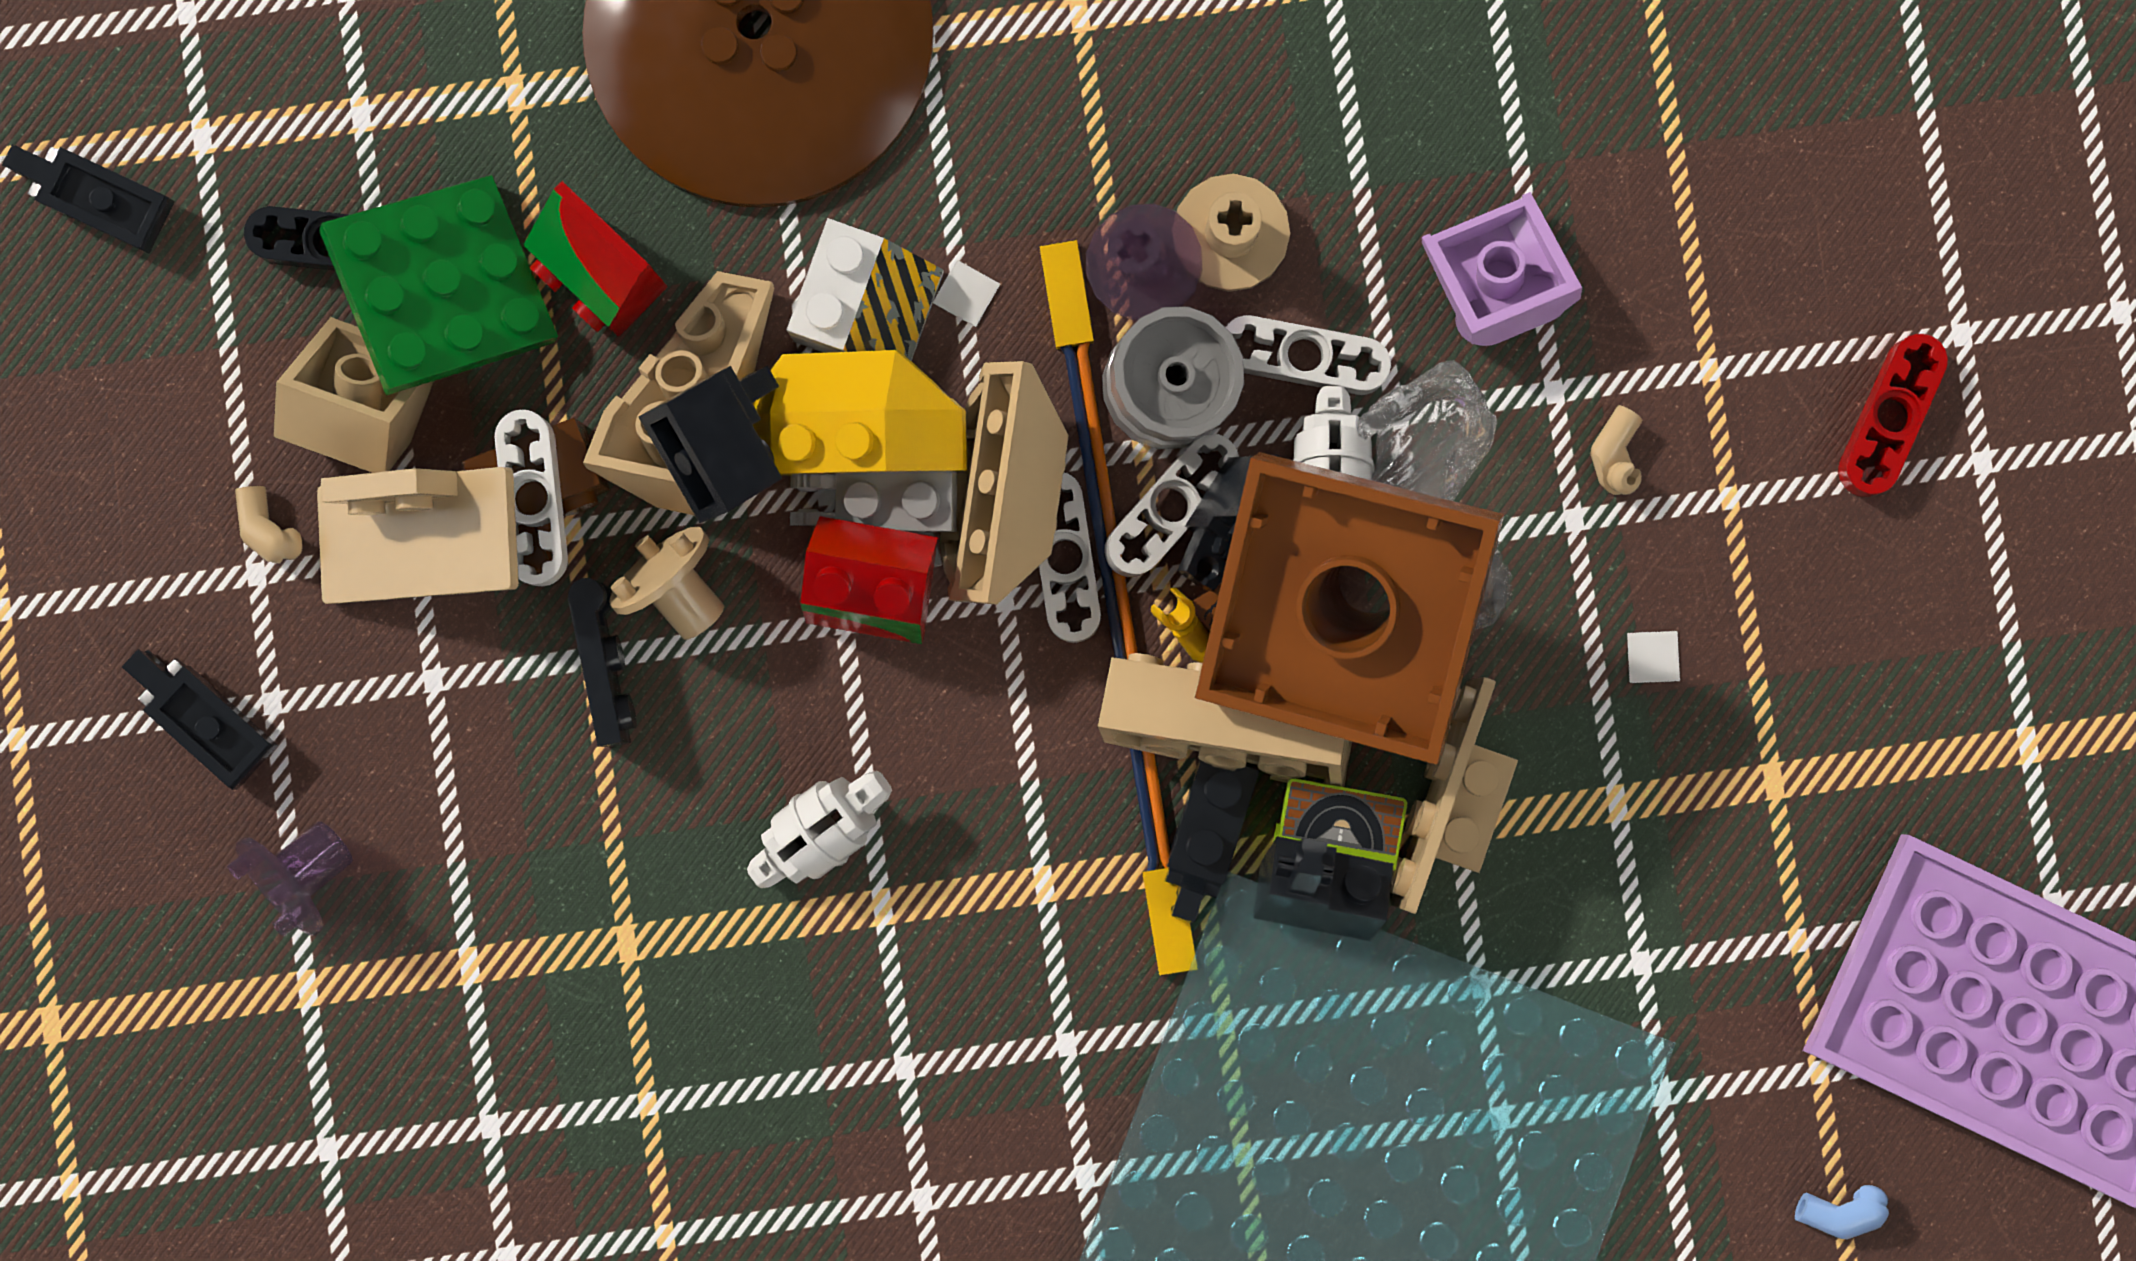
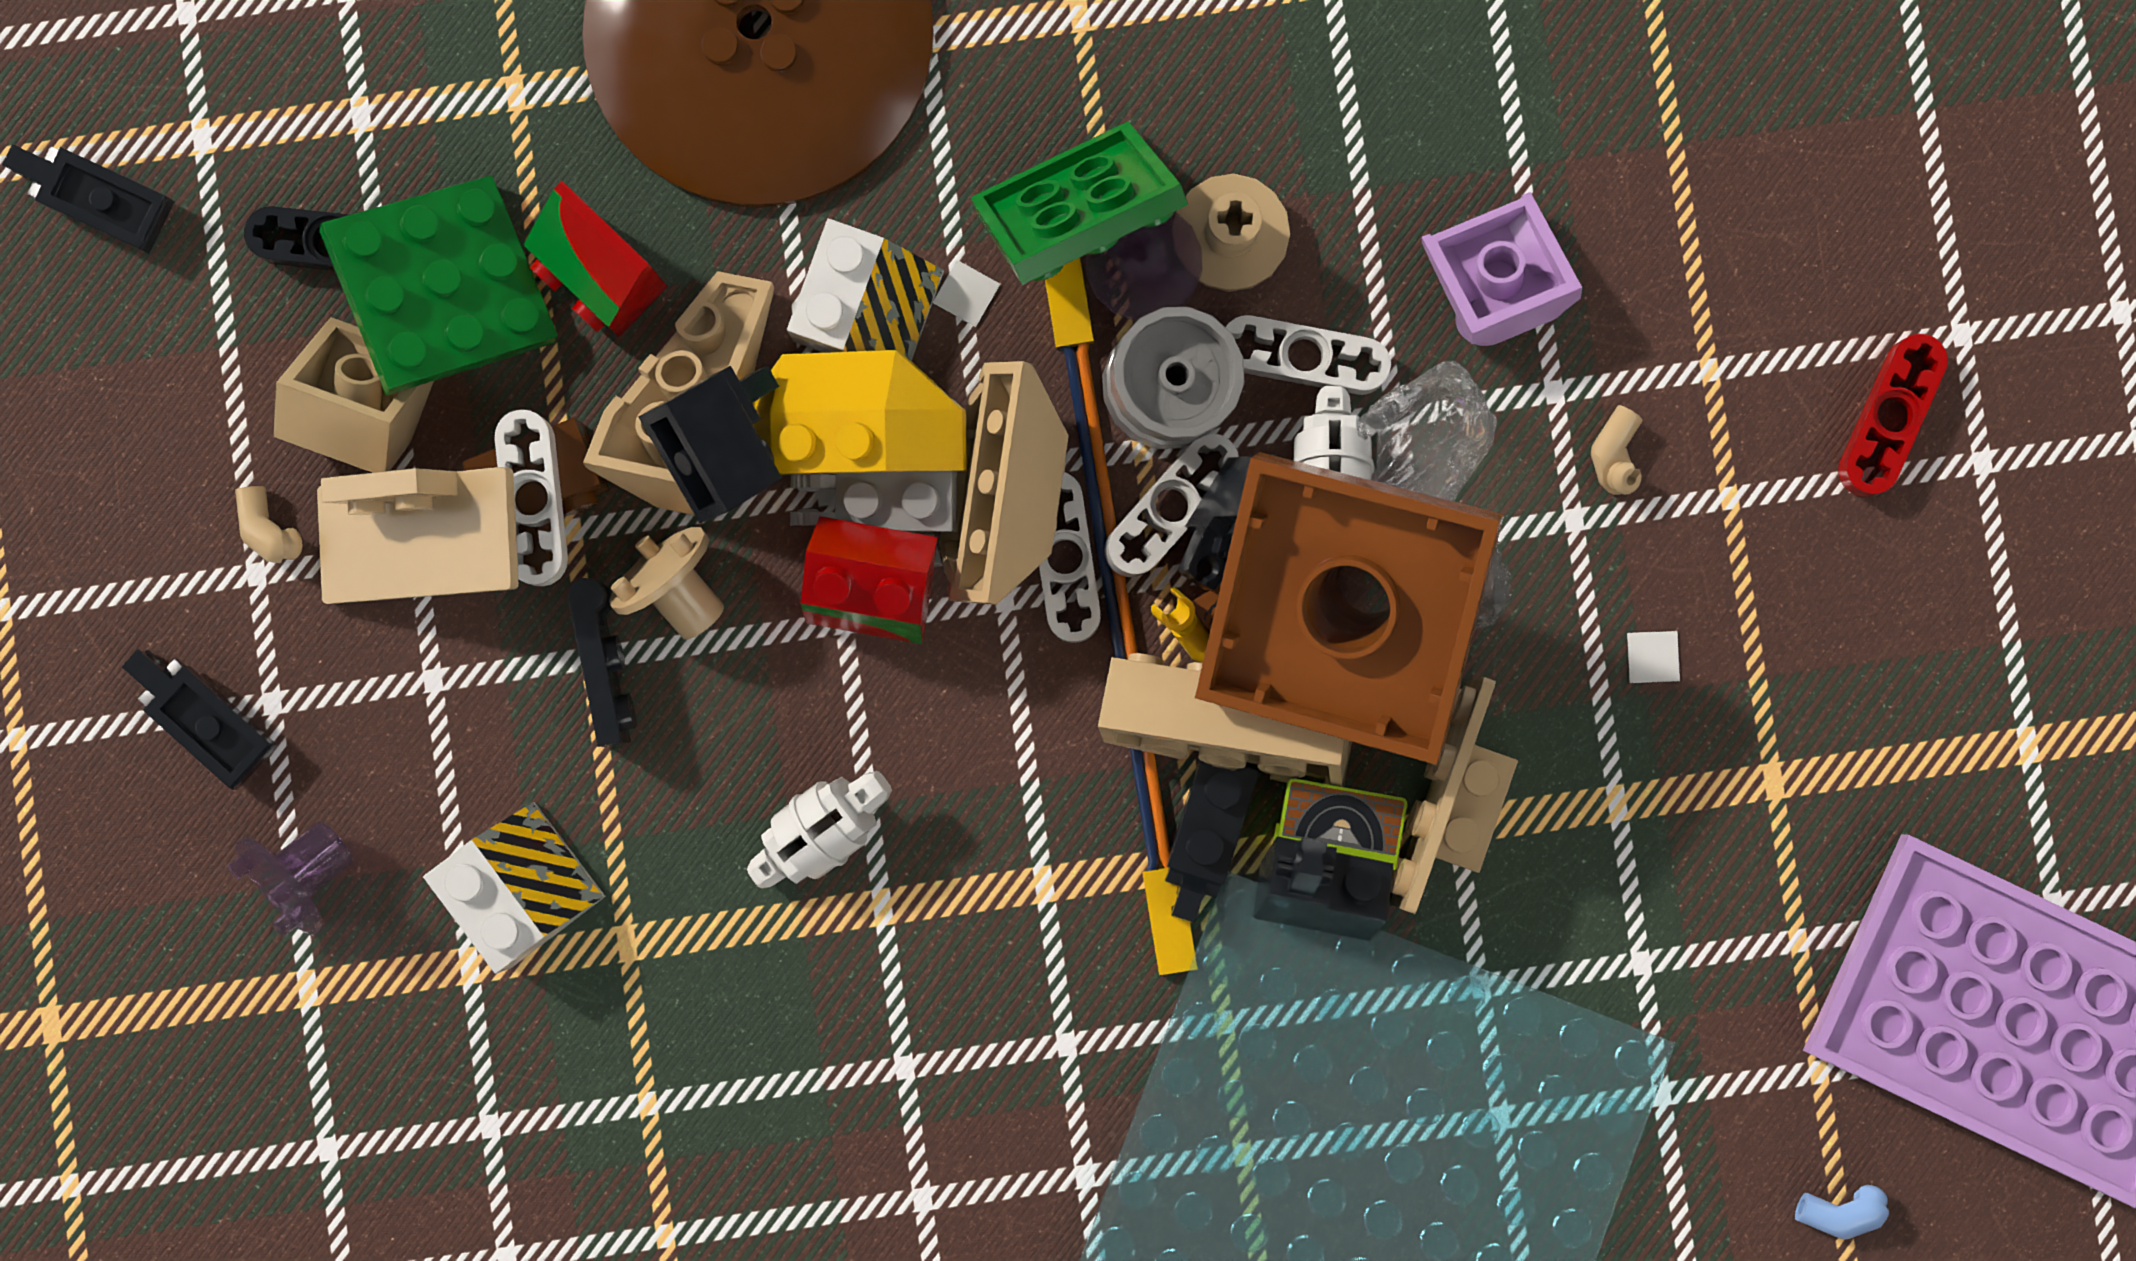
(514, 887): none -> slope
(1078, 203): none -> green plate

